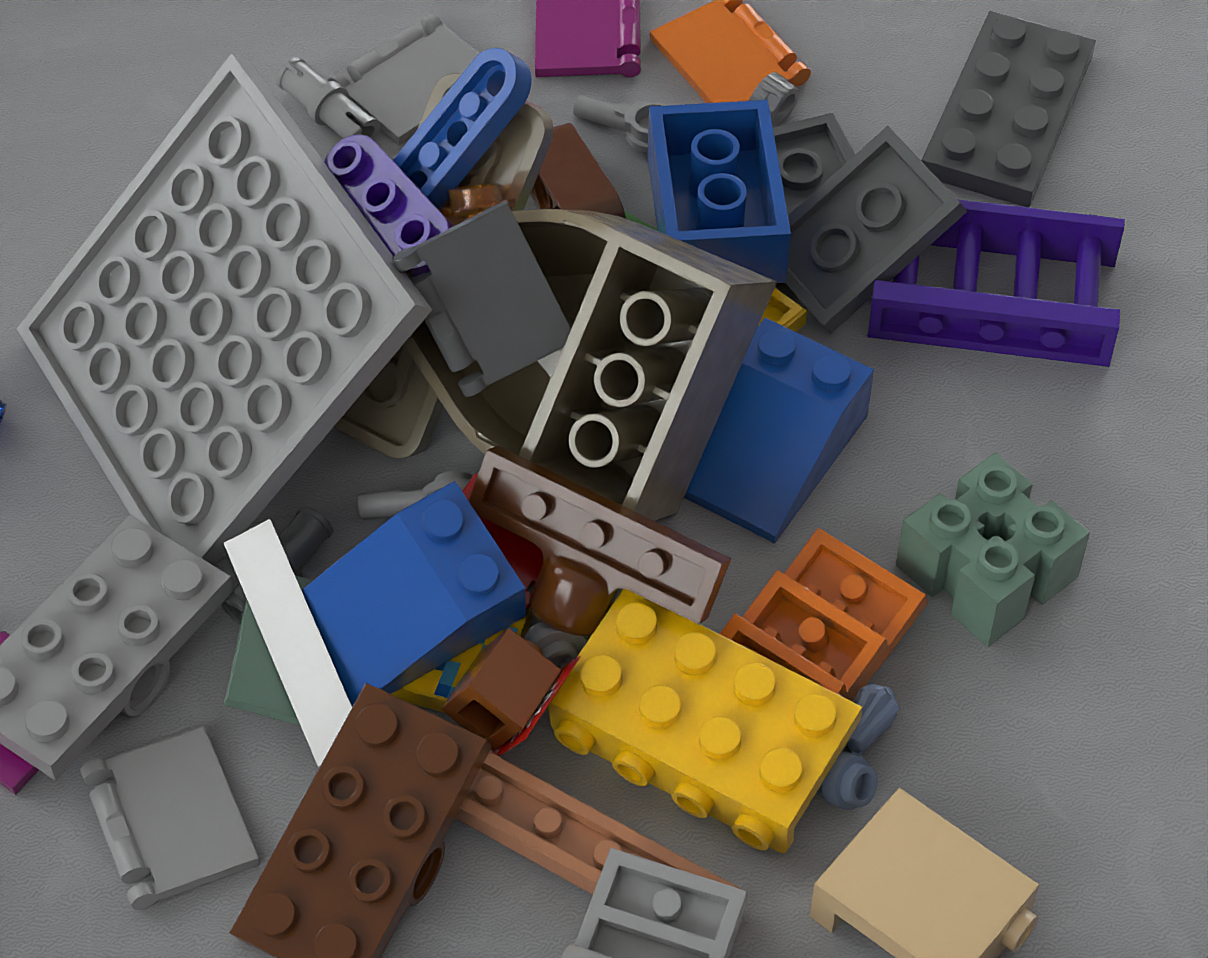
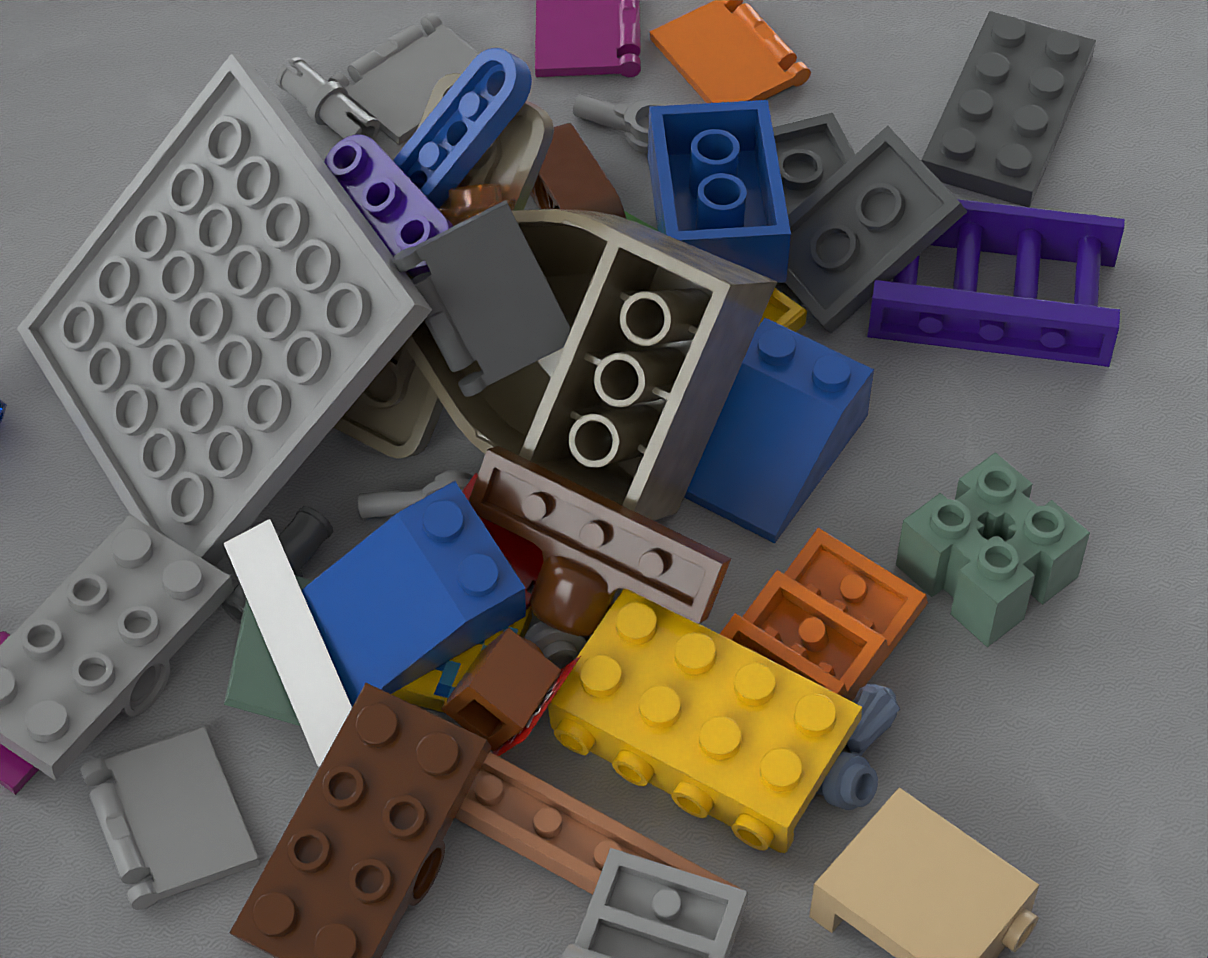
(780, 95): light grey axle -> none

